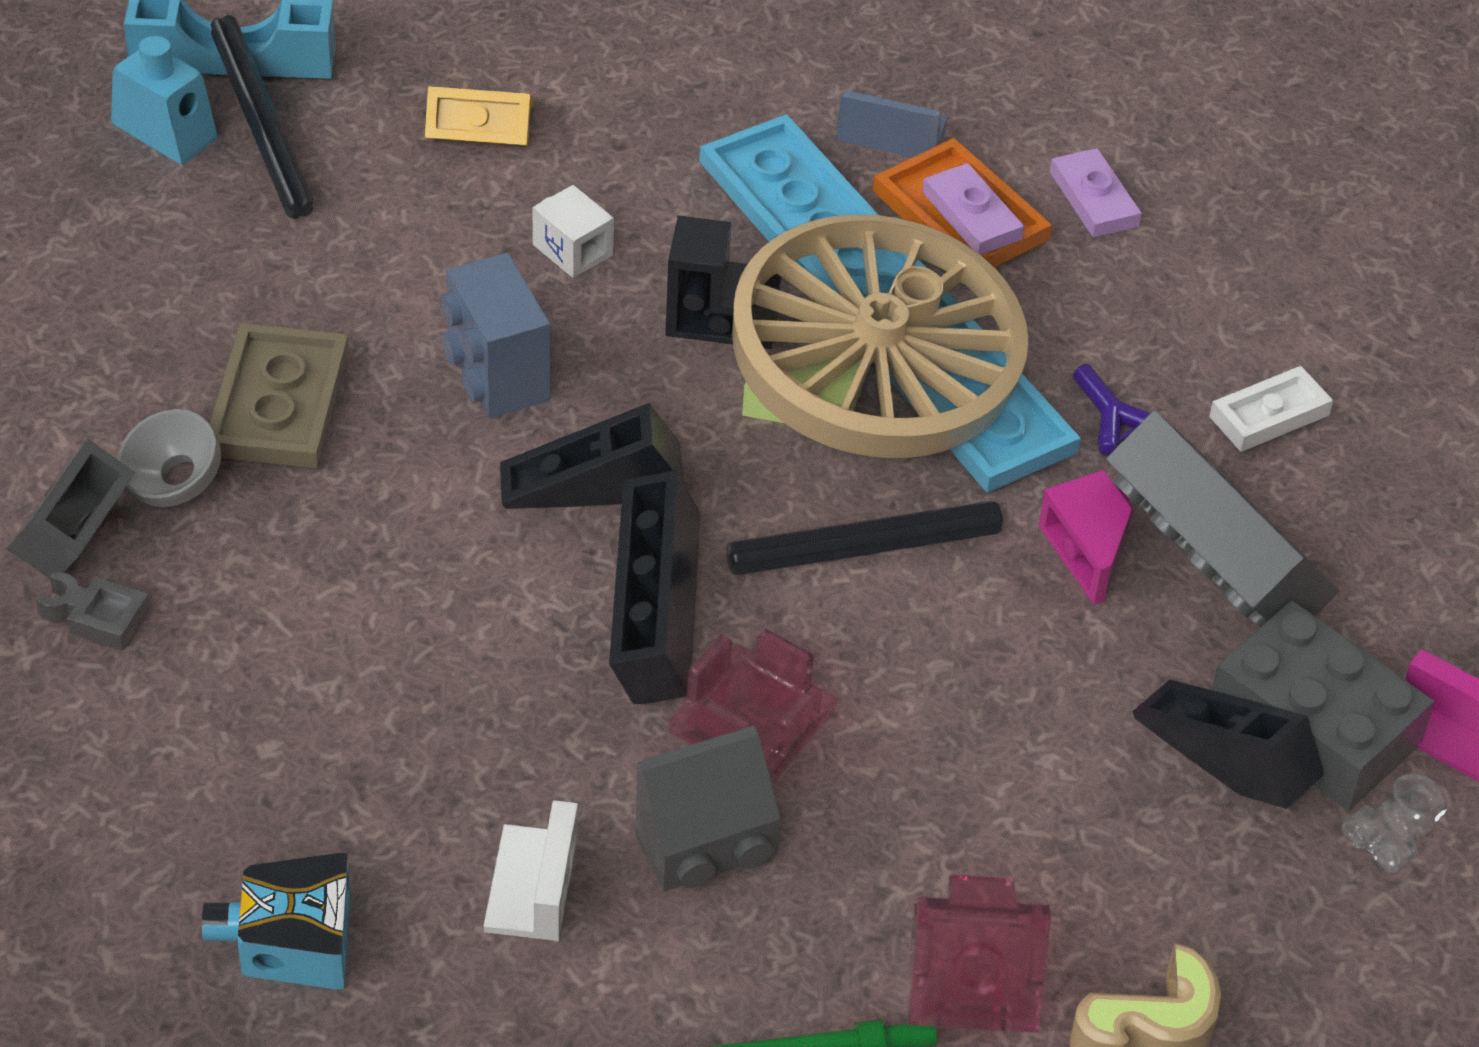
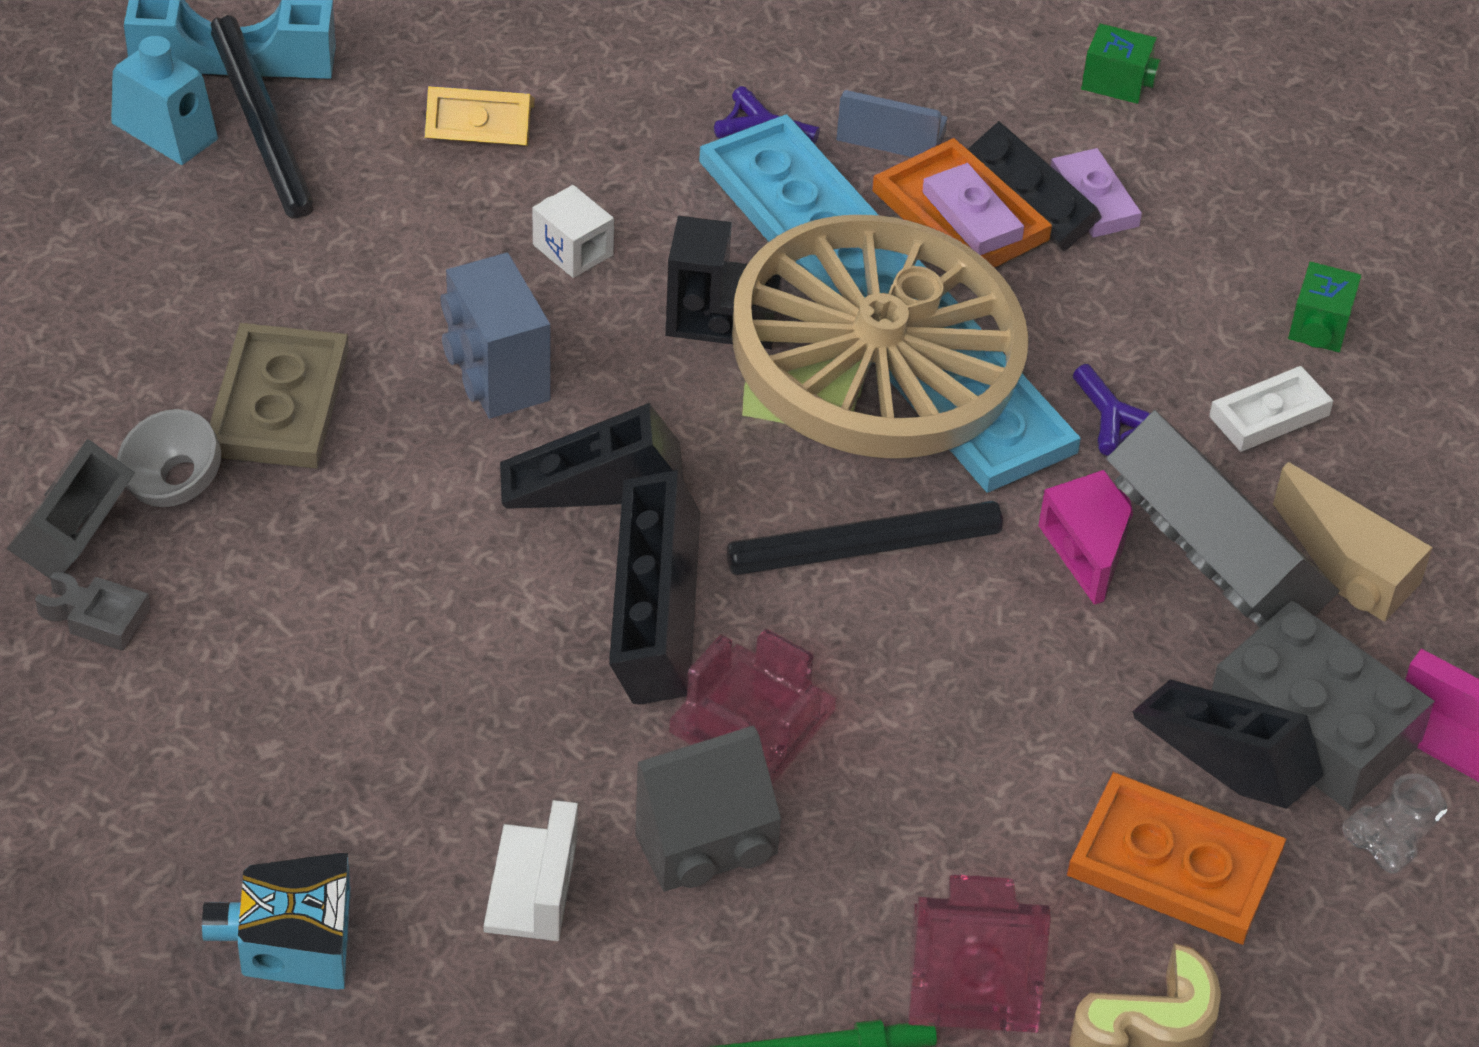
(756, 114): none -> dark purple piece
(1037, 184): none -> black plate
(1120, 64): none -> green brick
(1177, 857): none -> orange plate
(1324, 306): none -> green brick
(1351, 545): none -> tan slope

